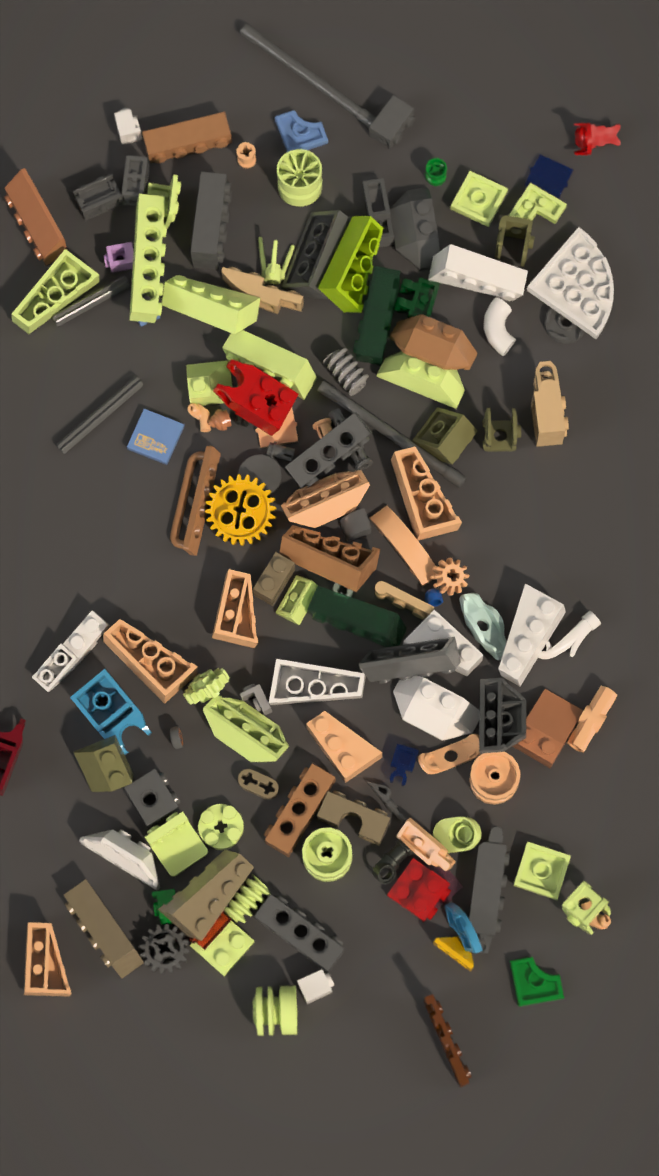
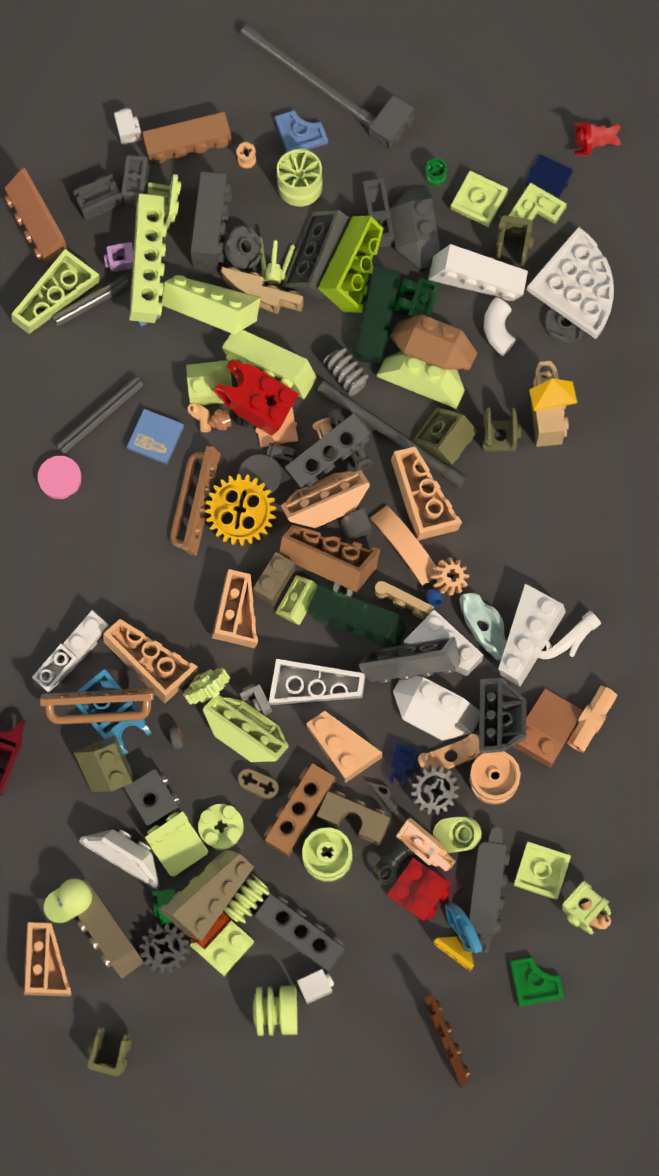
(59, 477): none -> bright pink tile
(68, 901): none -> yellowish green cap
(89, 697): none -> medium nougat piece
(94, 1049): none -> olive piece
(233, 248): none -> dark grey tile
(432, 798): none -> gear
(552, 394): none -> yellow slope

